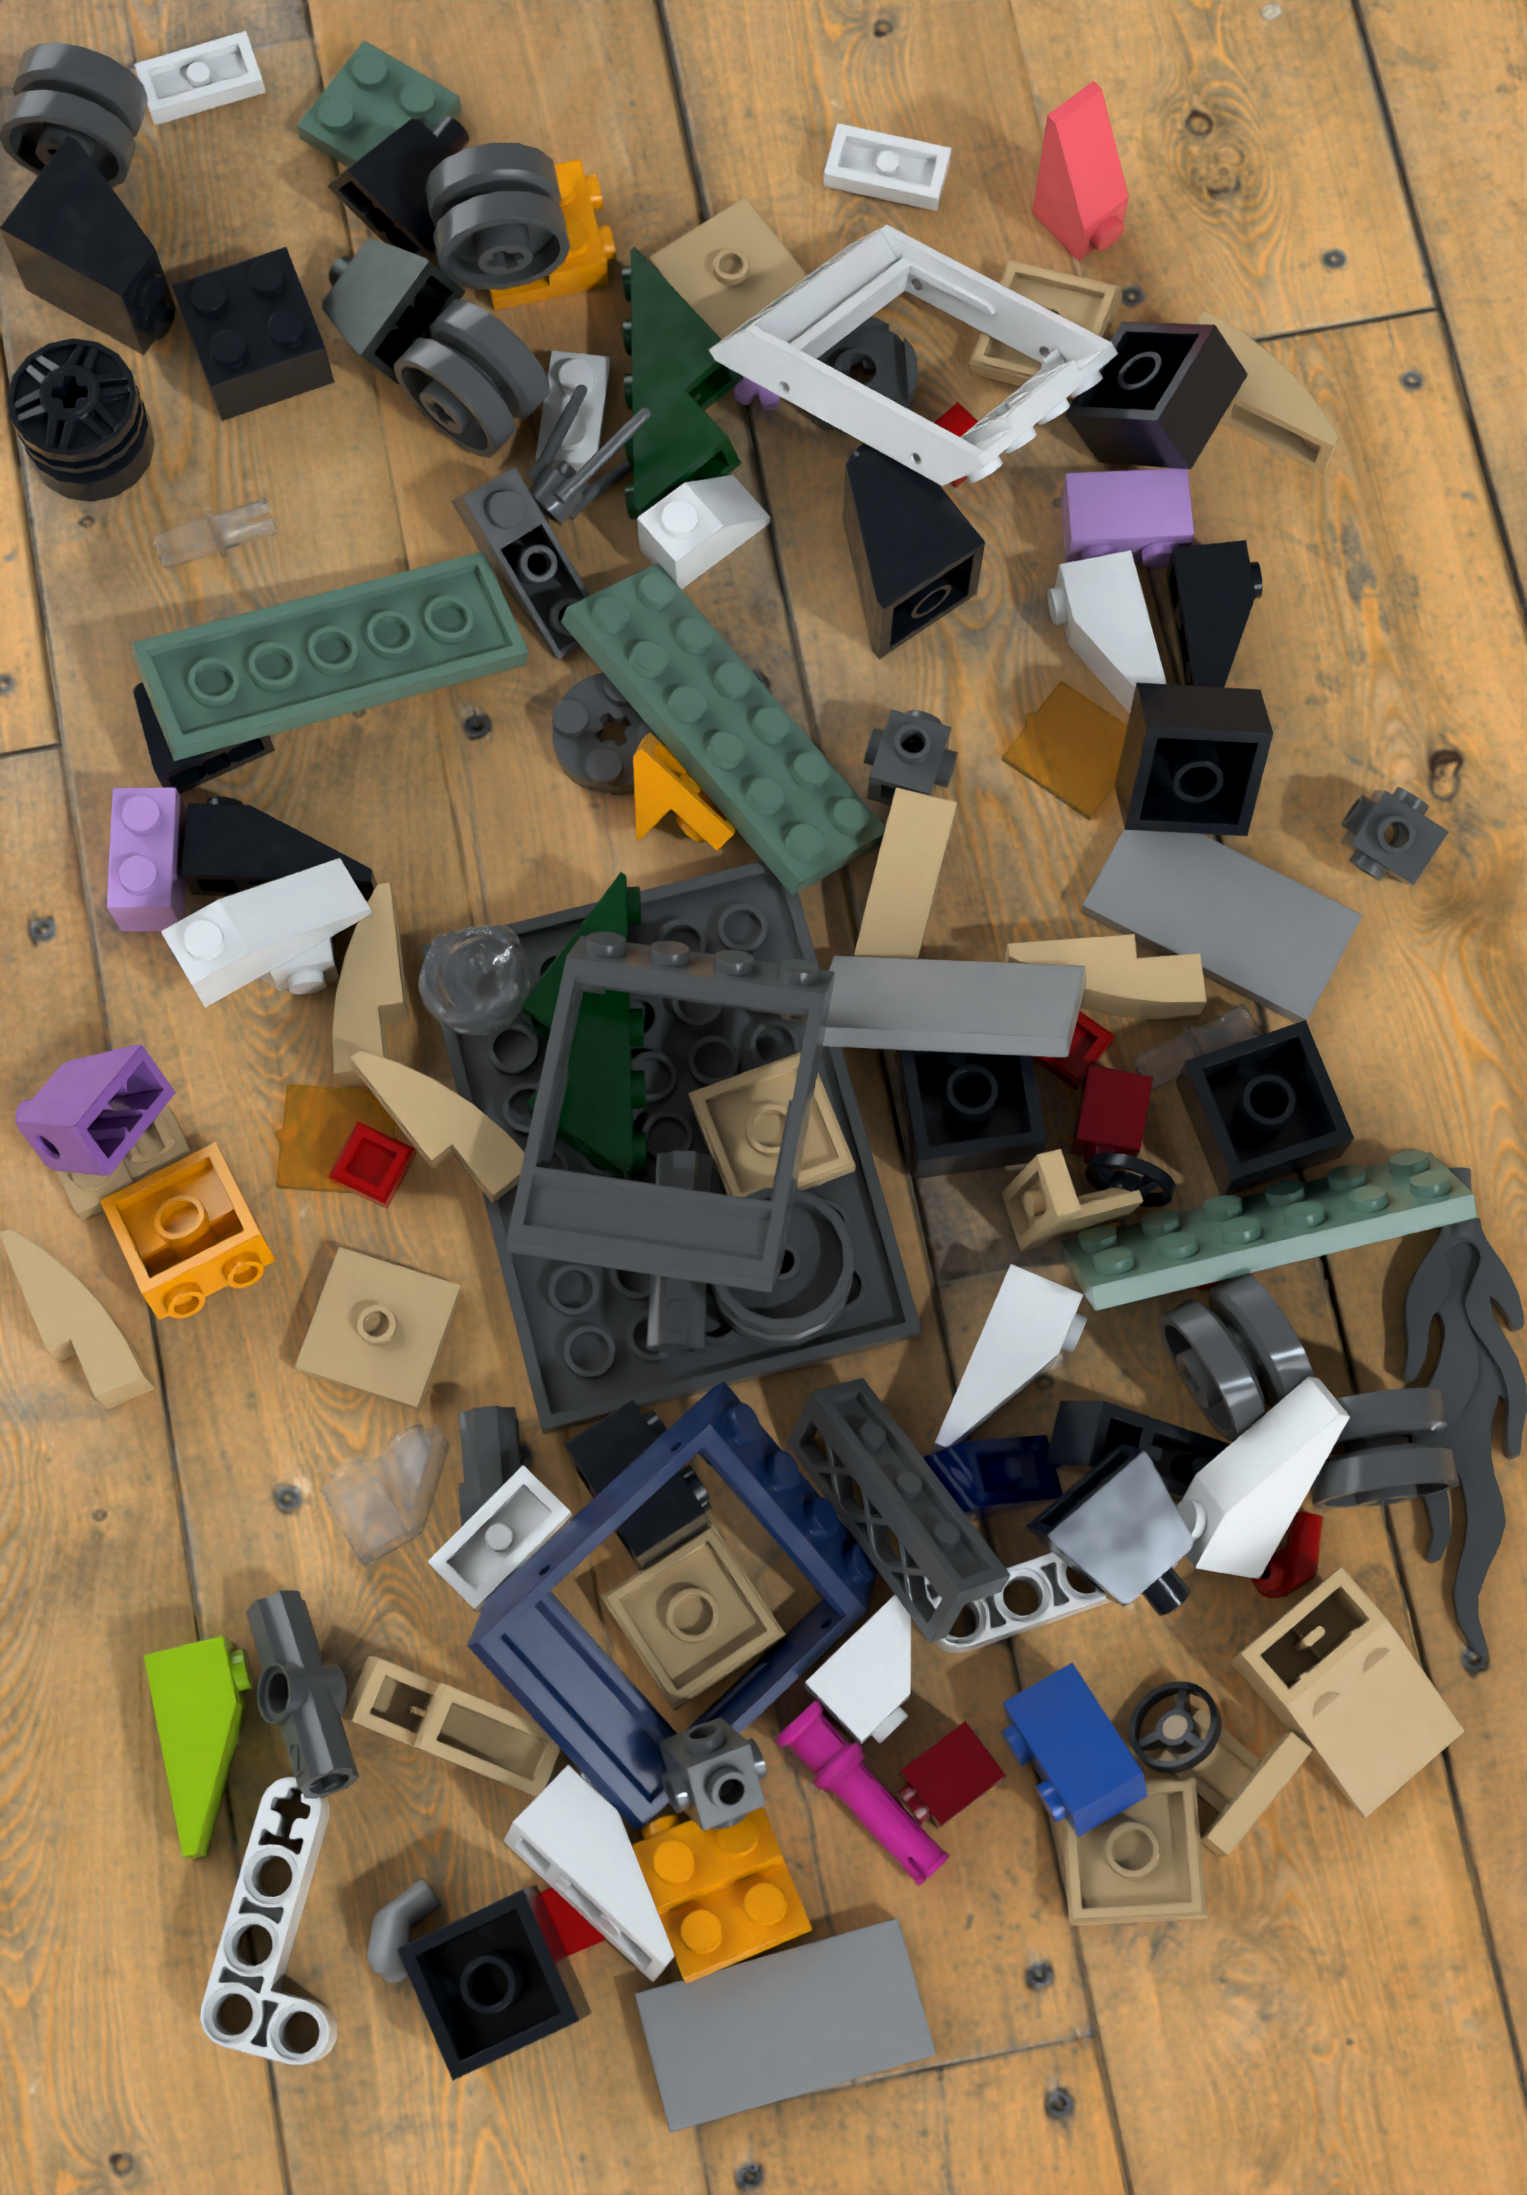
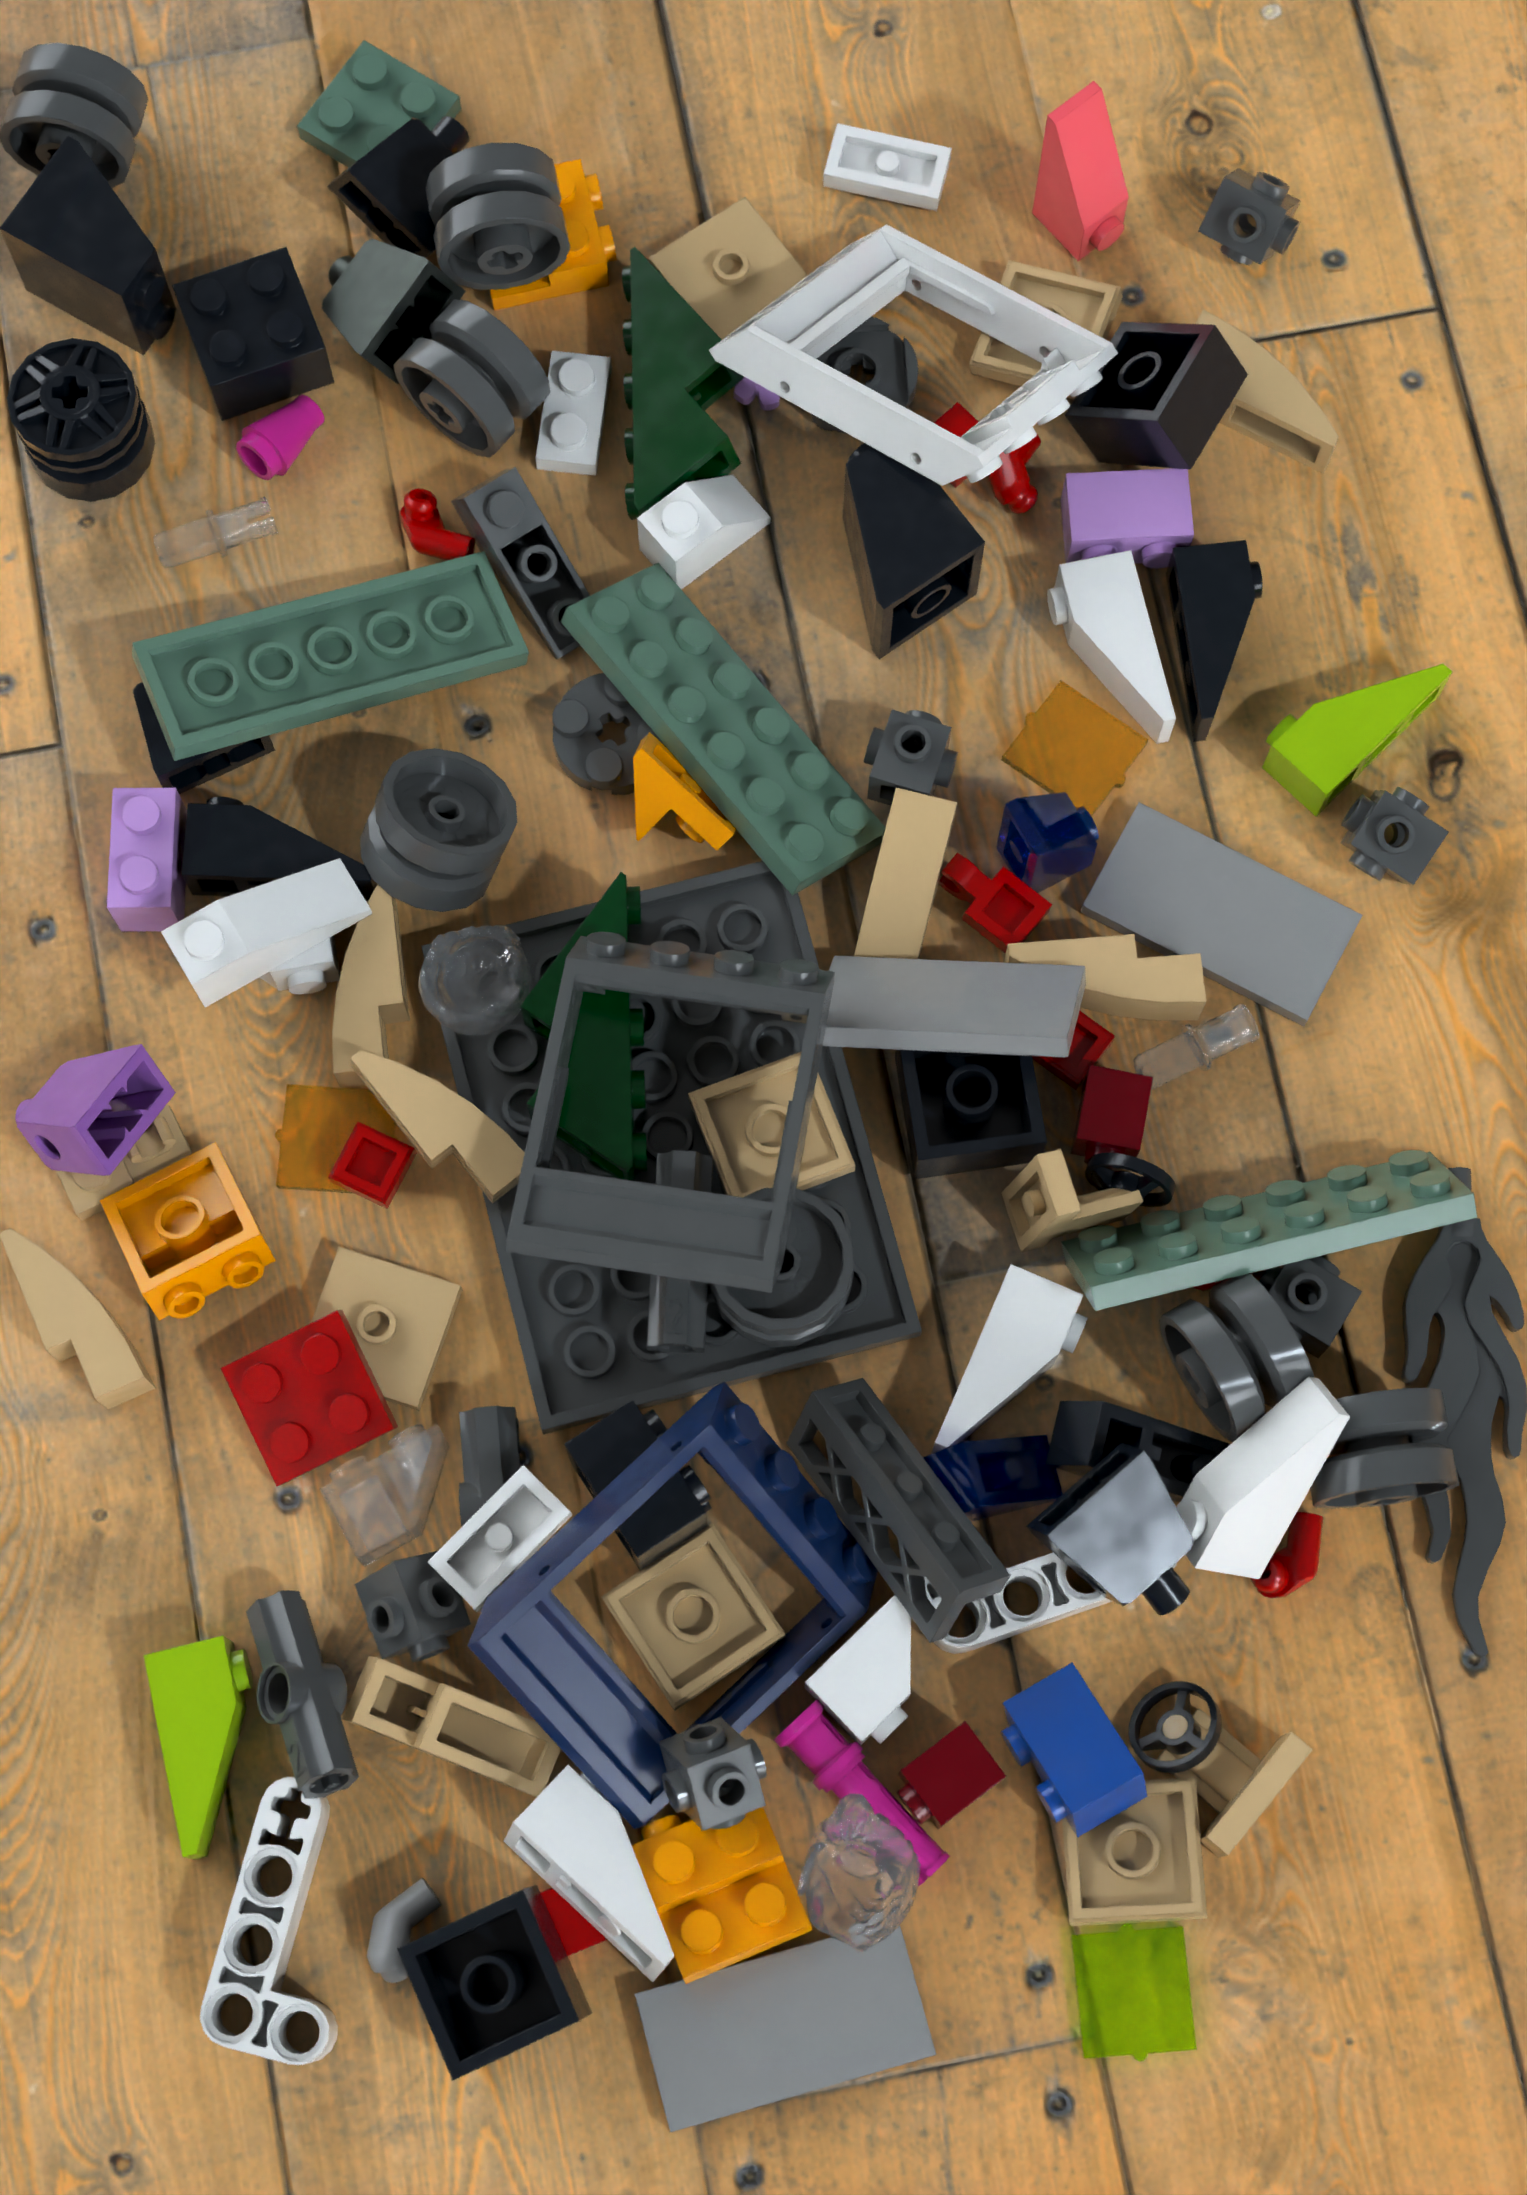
(200, 78): white plate -> none
(277, 439): none -> dark pink cone
(309, 1397): none -> red plate
(411, 1608): none -> dark grey brick
(427, 531): none -> red arm
(438, 829): none -> dark grey wheel
(563, 490): dark grey plant -> none
(858, 1875): none -> clear hair
(1000, 908): none -> red plate
(1012, 480): none -> red arm
(1046, 839): none -> clear blue slope
(1133, 1992): none -> clear neon green piece
(1193, 759): black brick -> none
(1251, 217): none -> dark grey brick
(1264, 1108): black brick -> none
(1324, 1298): none -> dark grey brick
(1345, 734): none -> lime slope
(1349, 1691): tan slope -> none

